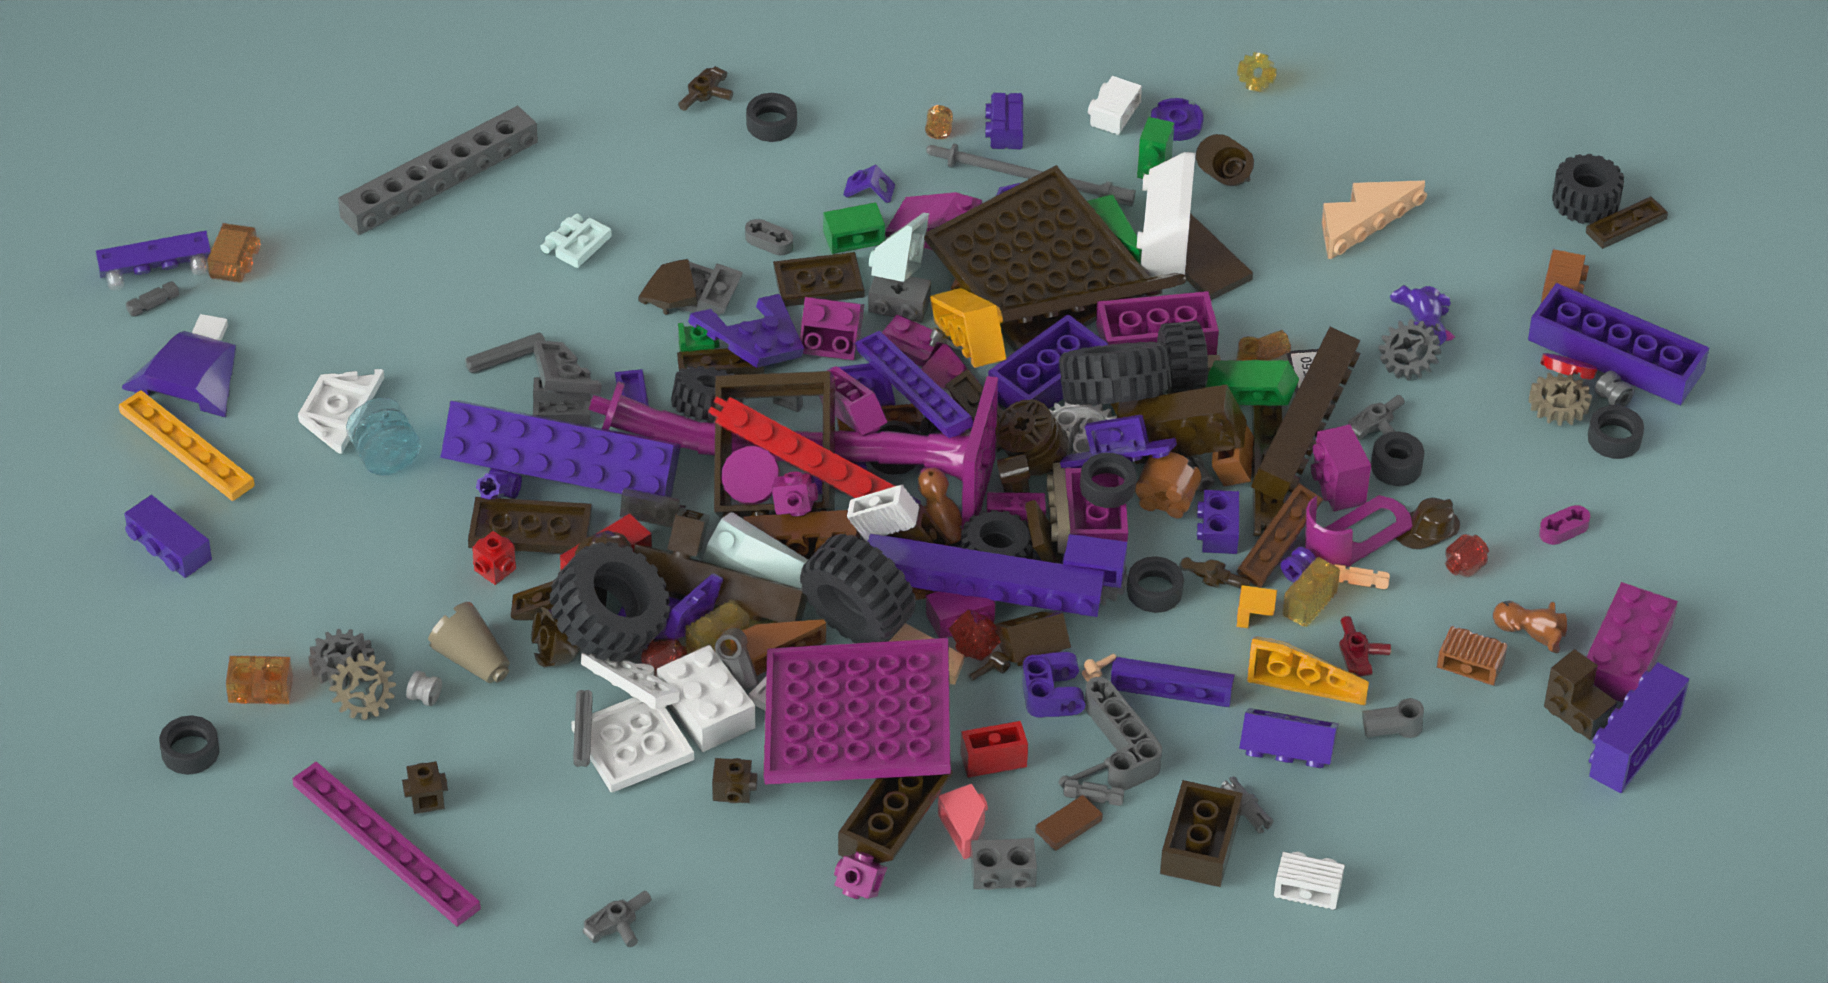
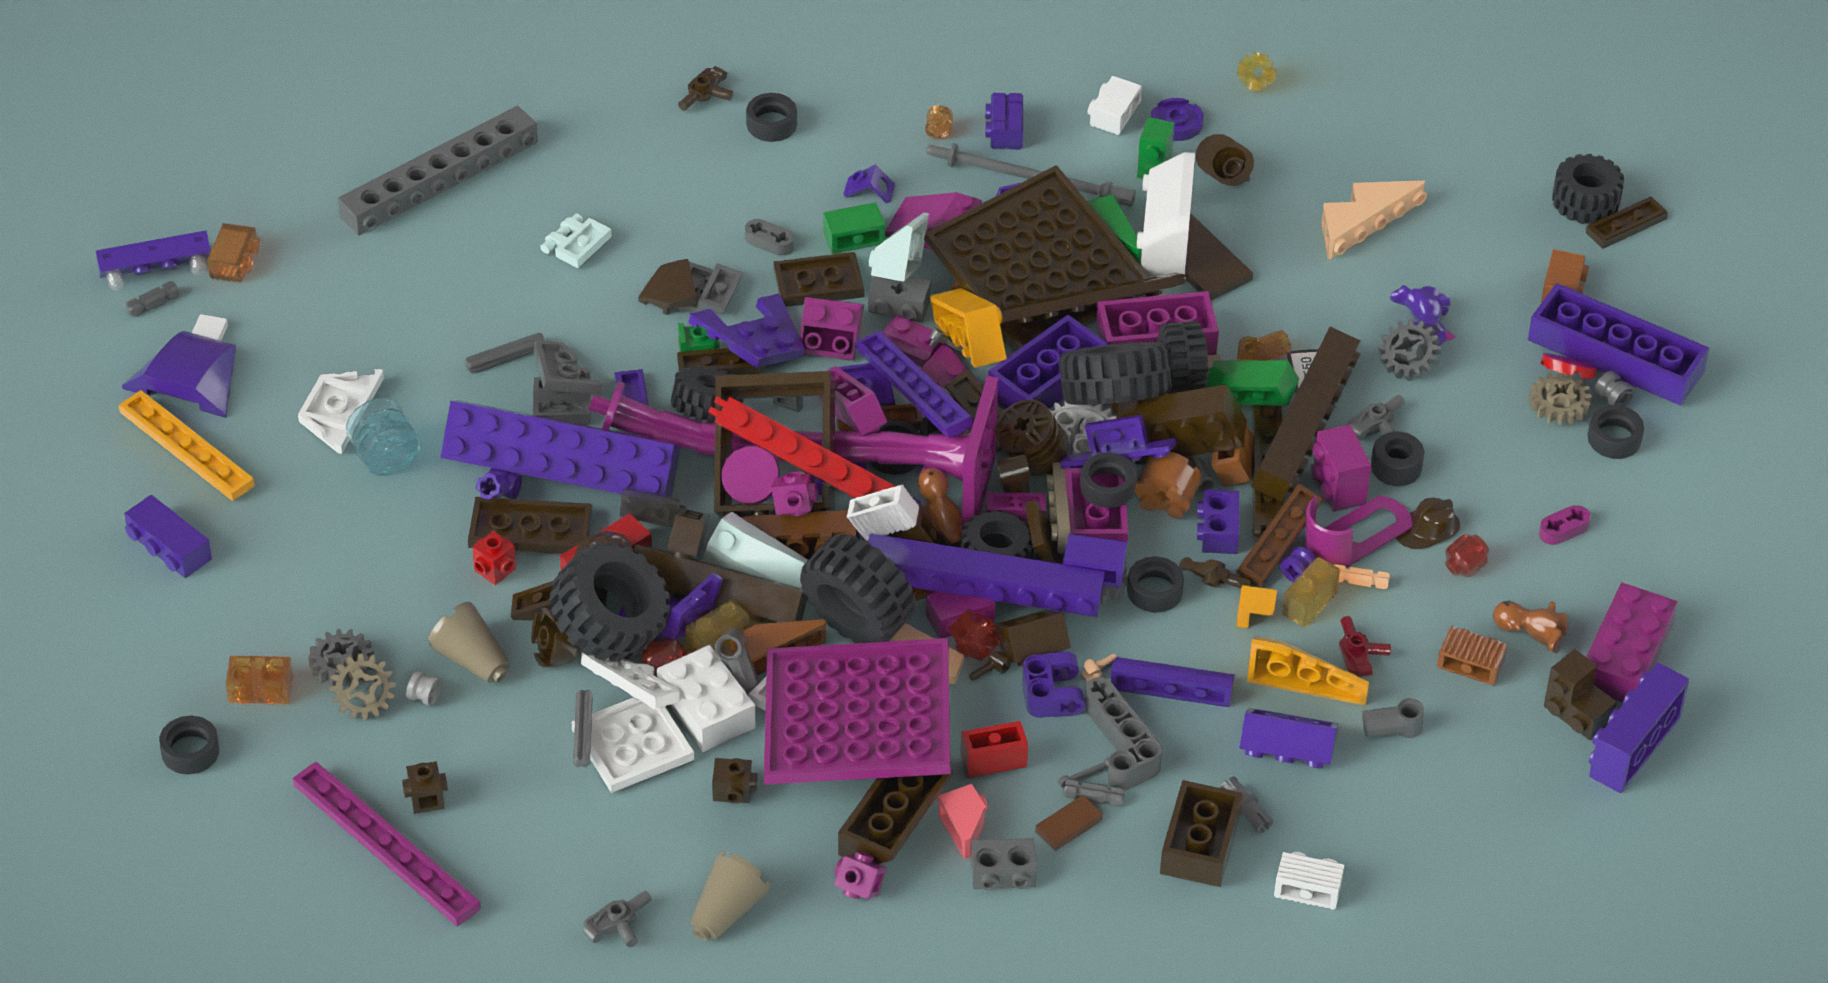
(727, 895): none -> dark tan cone

